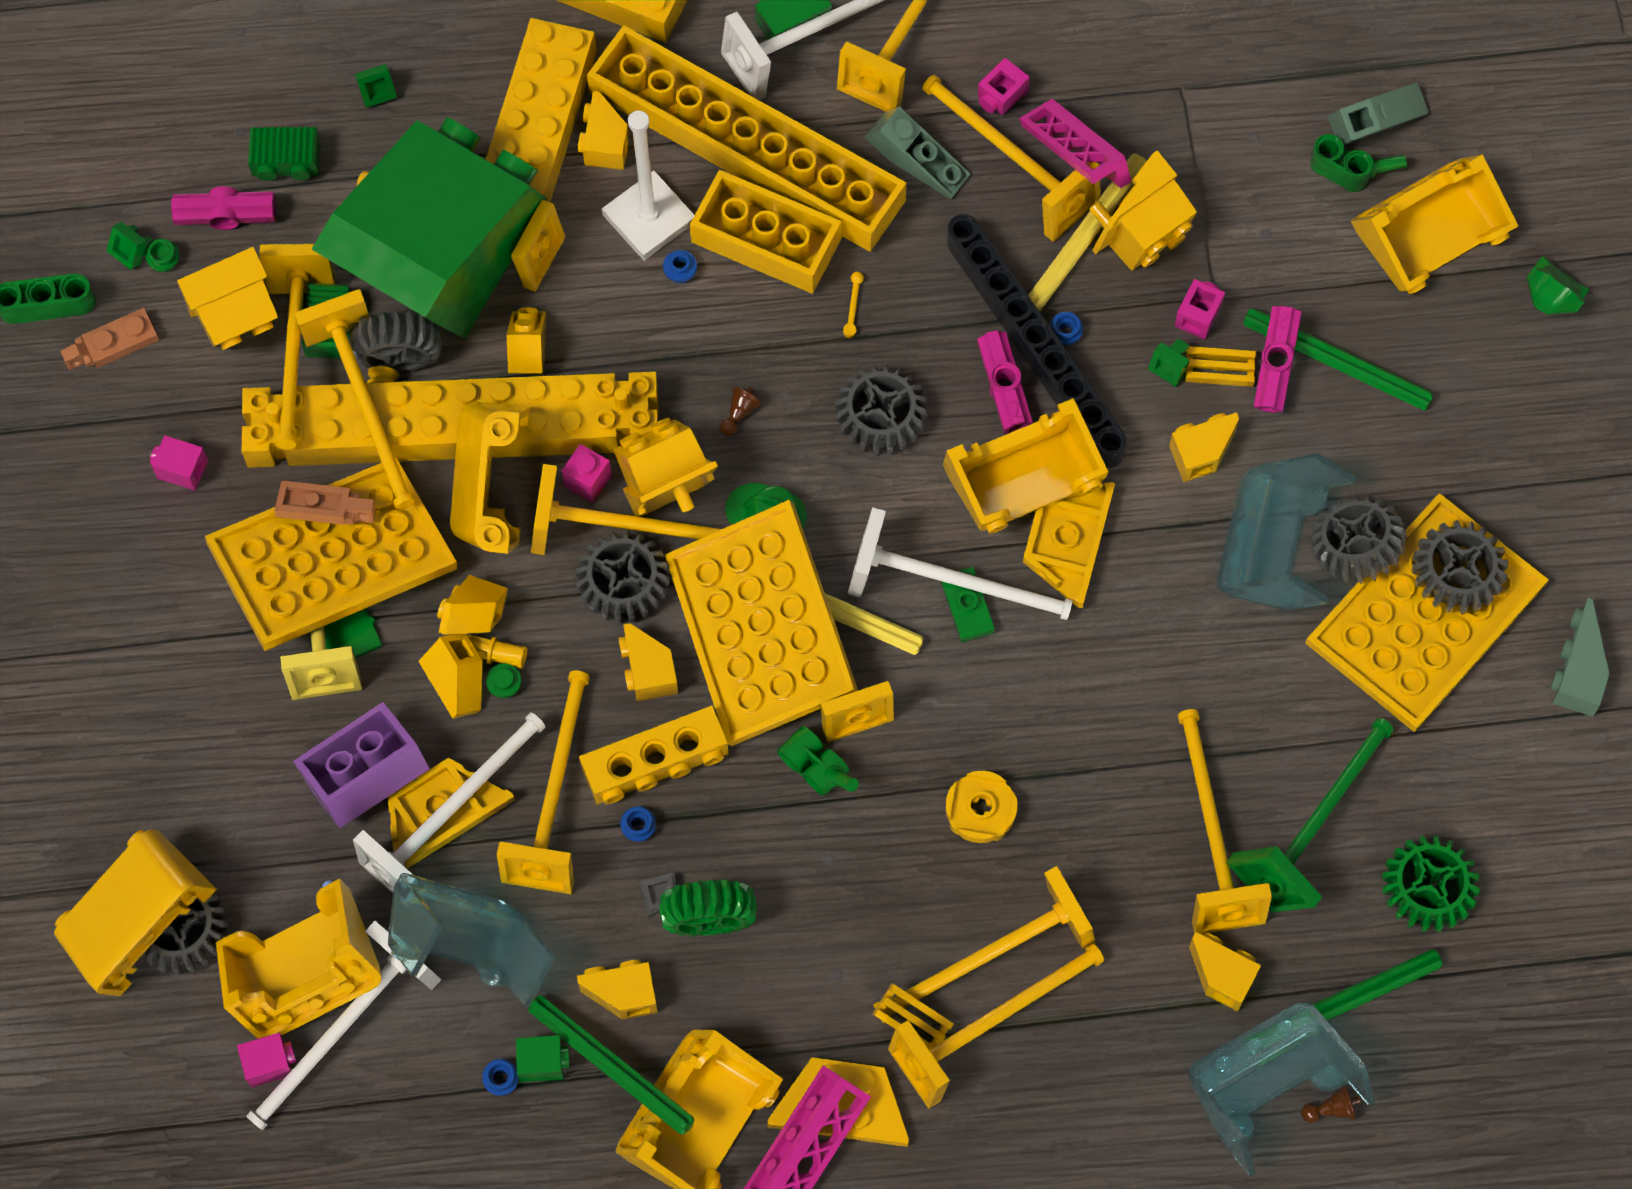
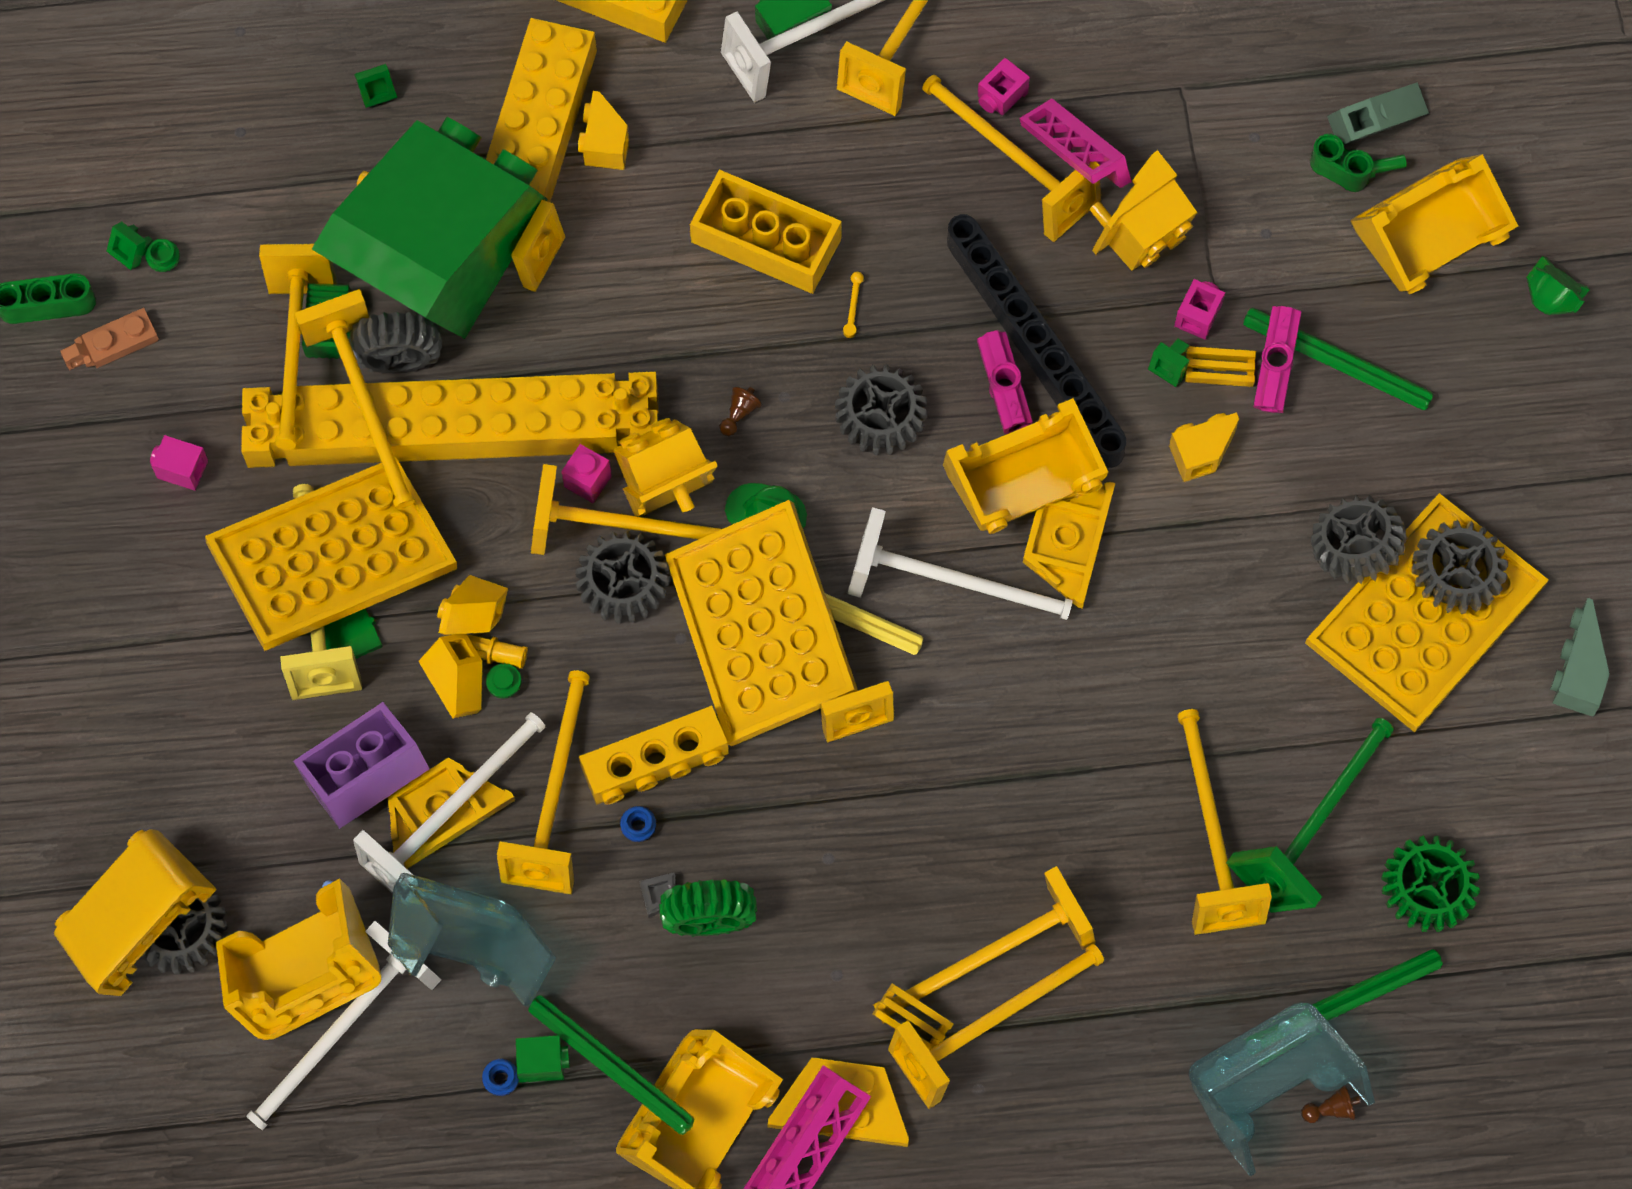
(223, 208): dark pink piece -> none
(230, 298): yellow piece -> none
(266, 1059): dark pink brick -> none
(284, 152): green brick -> none
(322, 504): nougat hinge -> none
(382, 374): yellow bush -> none
(479, 429): yellow windscreen -> none
(526, 341): yellow slope -> none
(621, 990): yellow slope -> none
(649, 211): white tile -> none
(651, 665): yellow slope -> none
(680, 275): blue plate -> none
(746, 136): yellow brick -> none
(818, 768): green beam -> none
(916, 152): sand green slope -> none
(968, 610): green plate -> none
(968, 791): yellow plate -> none
(1070, 320): blue plate -> none
(1081, 238): light yellow axle -> none
(1222, 972): yellow slope -> none
(1268, 527): clear light blue windscreen -> none

